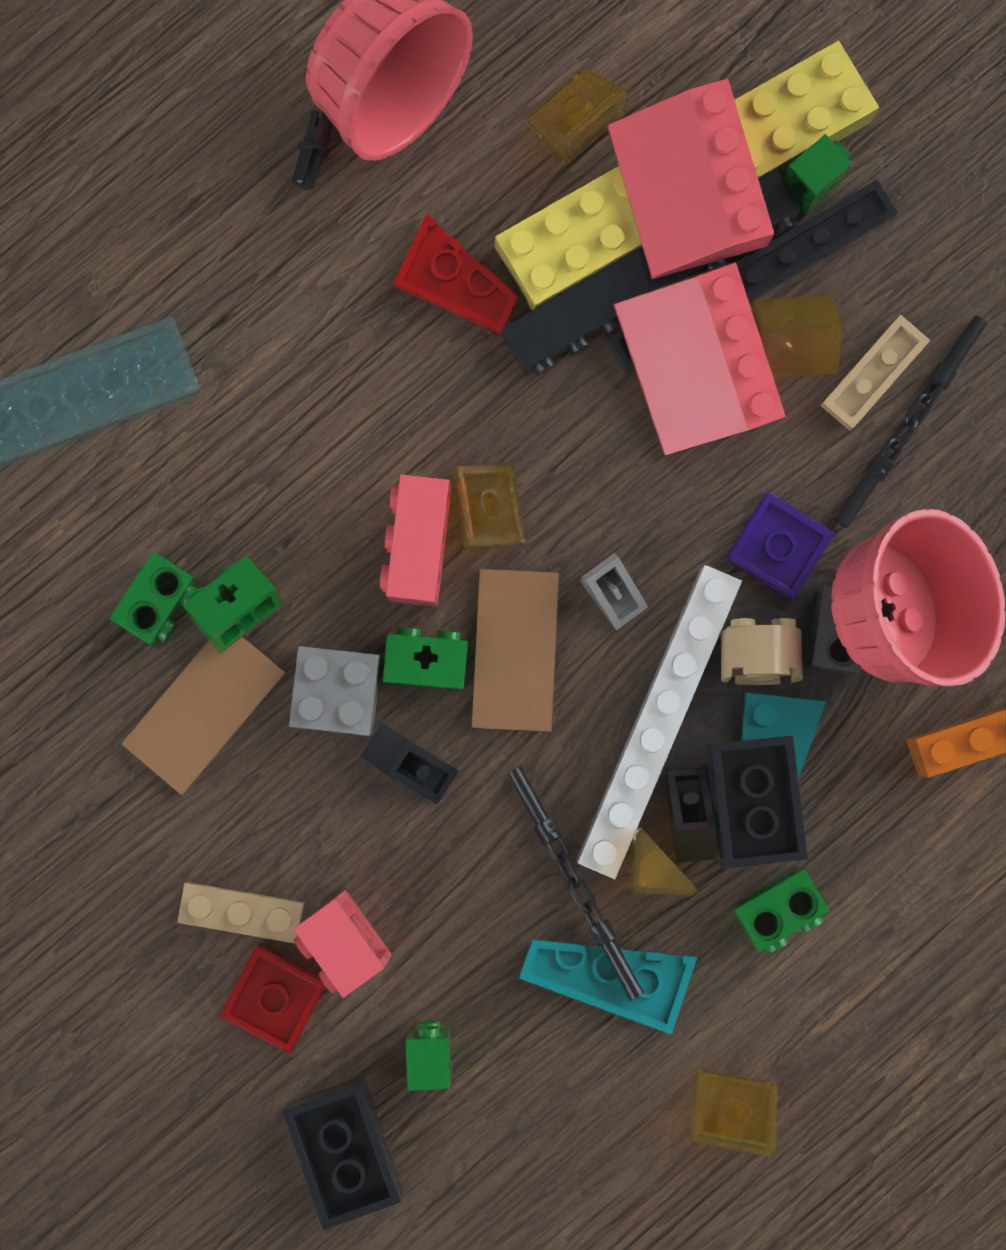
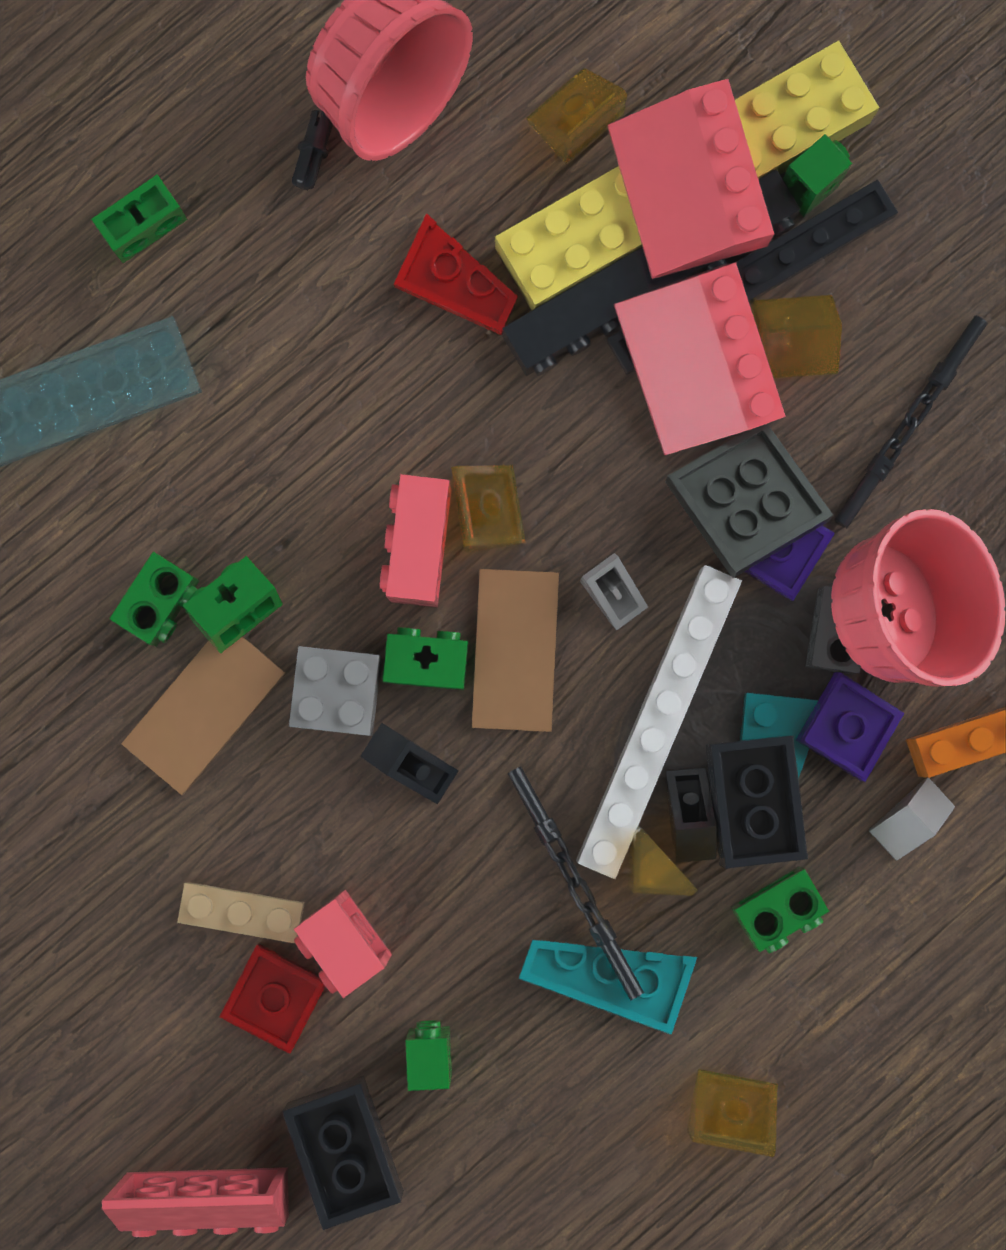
(139, 219): none -> green brick
(199, 1200): none -> coral slope
(748, 499): none -> pearl dark grey plate
(761, 652): tan brick -> none
(850, 726): none -> dark purple tile
(875, 372): tan plate -> none
(913, 819): none -> light grey slope

